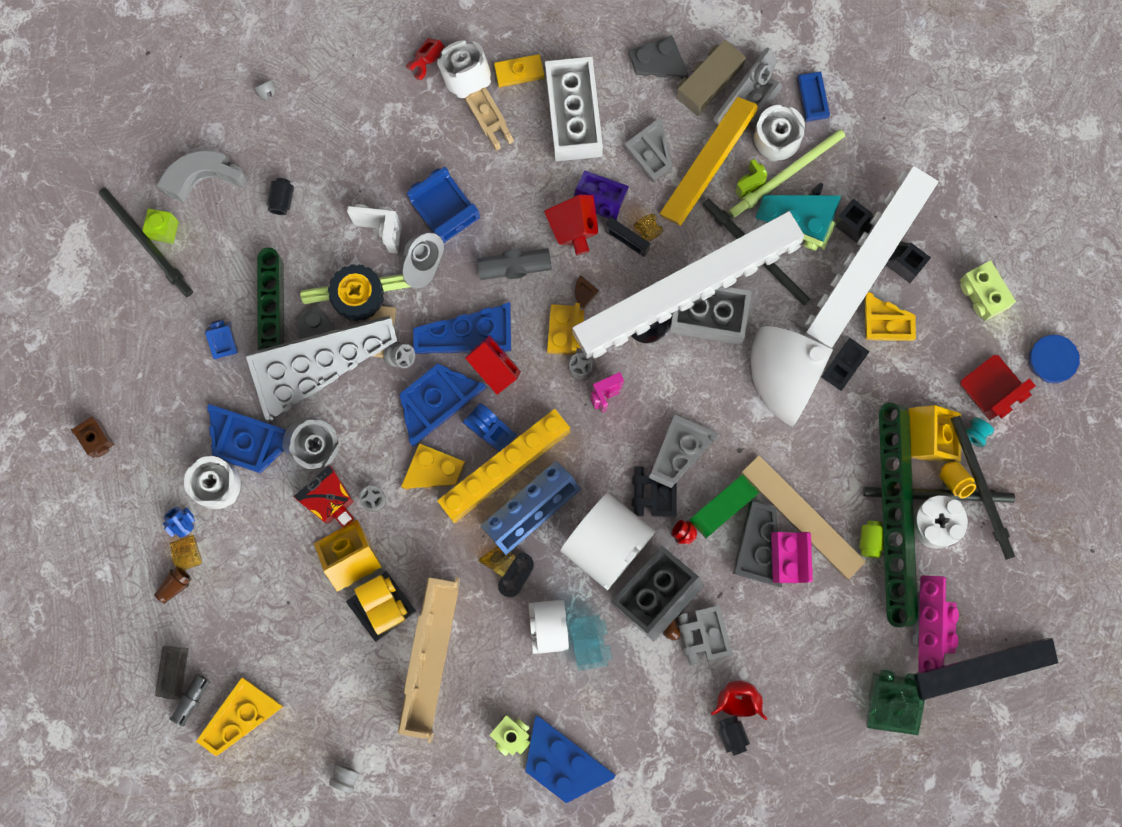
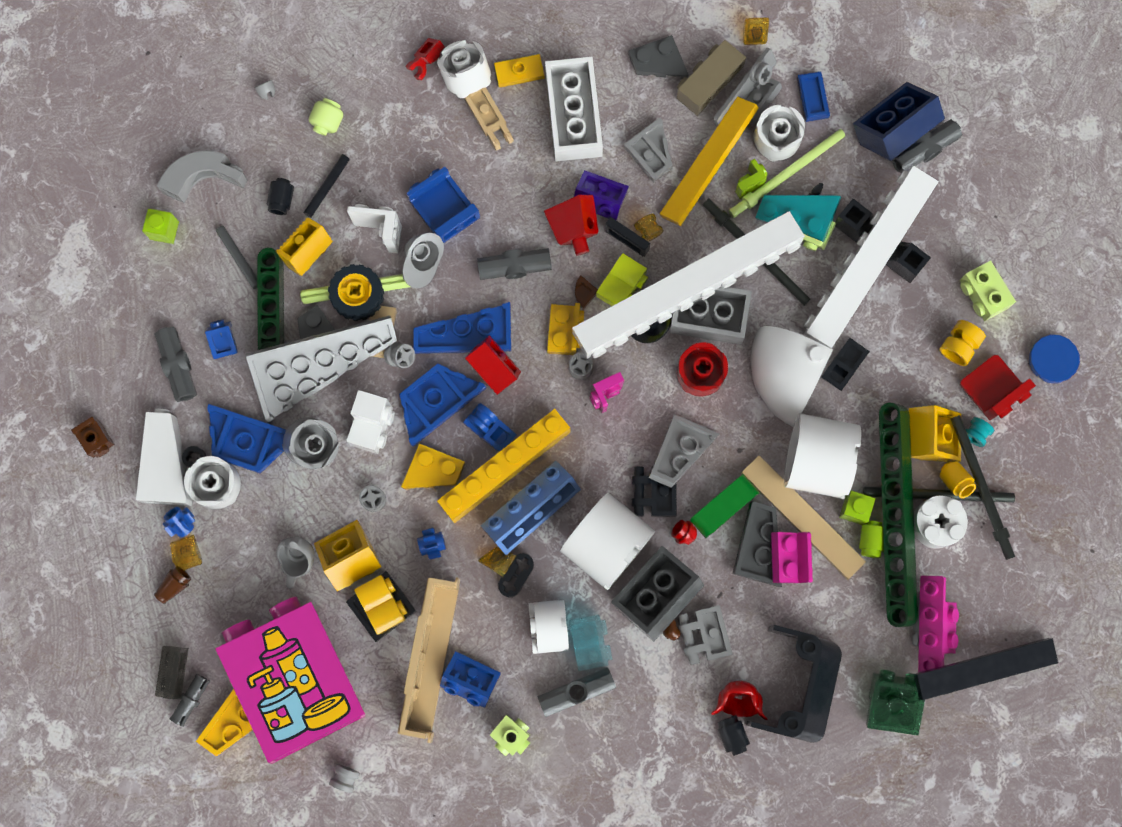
(161, 462): none -> white slope
(173, 274): pearl dark grey bar -> none
(175, 364): none -> dark grey piece
(186, 454): none -> black bush
(237, 256): none -> dark grey bar
(288, 679): none -> brick
(295, 557): none -> light grey hair
(304, 246): none -> yellow brick
(326, 116): none -> yellowish green head
(326, 186): none -> black bar
(327, 498): red torso -> none
(370, 422): none -> white brick
(431, 543): none -> blue gear
(469, 680): none -> blue bracket
(560, 698): none -> dark grey piece
(562, 764): blue wing -> none
(622, 280): none -> neon yellow brick
(713, 362): none -> red brick
(755, 31): none -> clear yellow slope
(813, 719): none -> black windscreen
(822, 456): none -> white brick
(857, 508): none -> lime brick
(887, 321): yellow wing -> none
(899, 121): none -> dark blue brick
(928, 146): none -> dark grey piece
(964, 340): none -> yellow wheel

